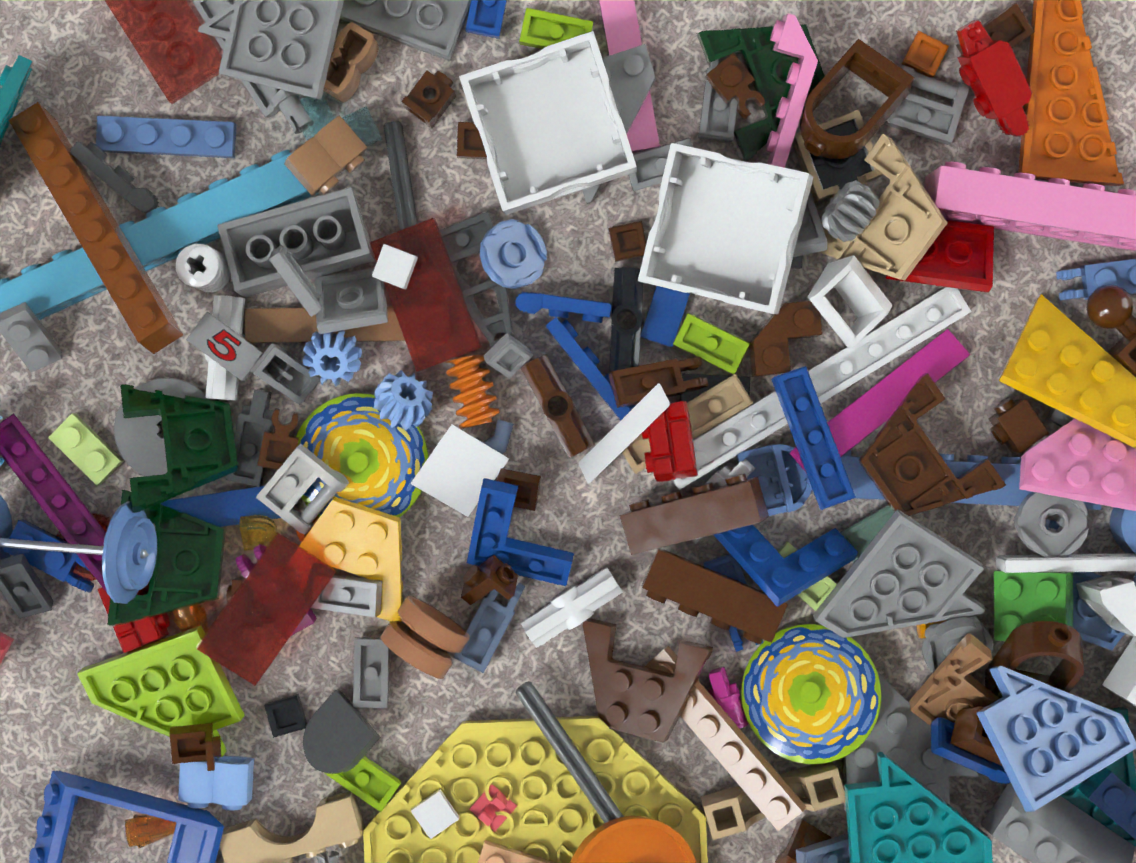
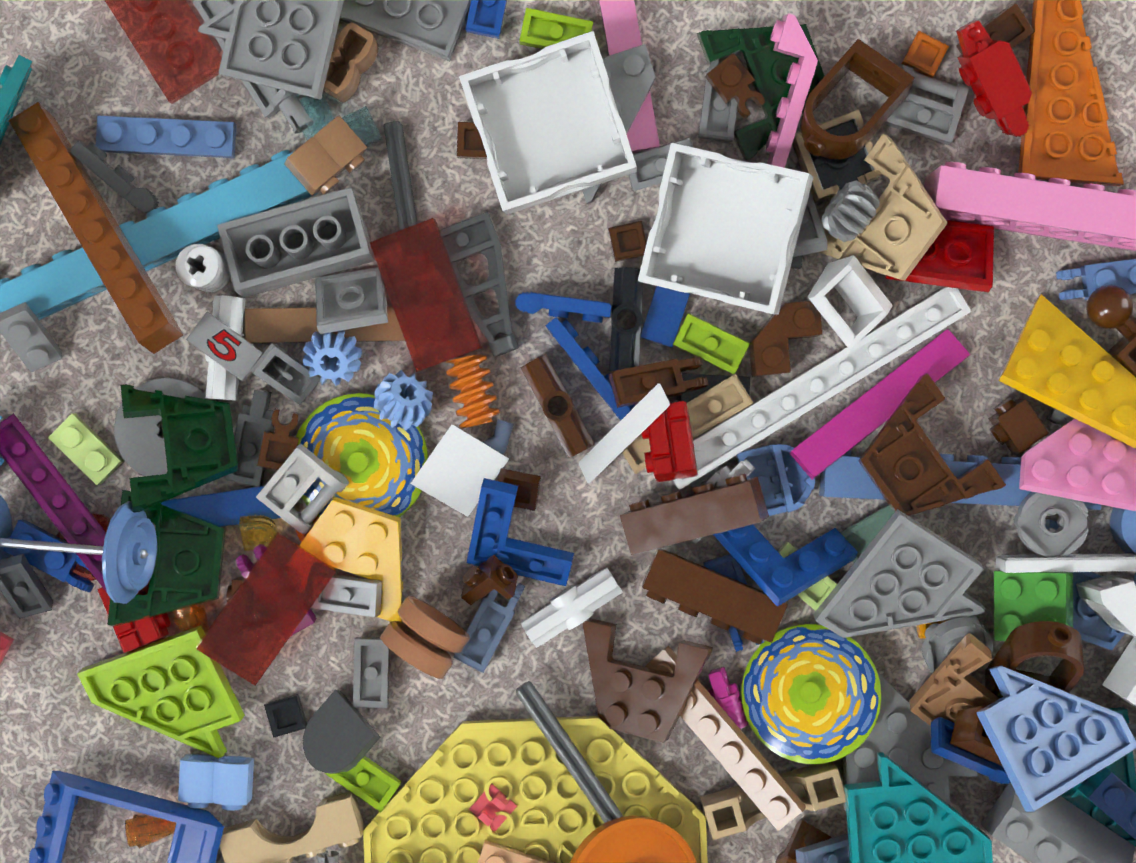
(195, 744): reddish brown bracket -> none
(296, 280): light grey tile -> none
(394, 266): white tile -> none
(425, 109): reddish brown brick -> none
(435, 813): white tile -> none
(508, 355): light grey tile -> none
(513, 254): medium blue tile -> none
(813, 438): blue tile -> none

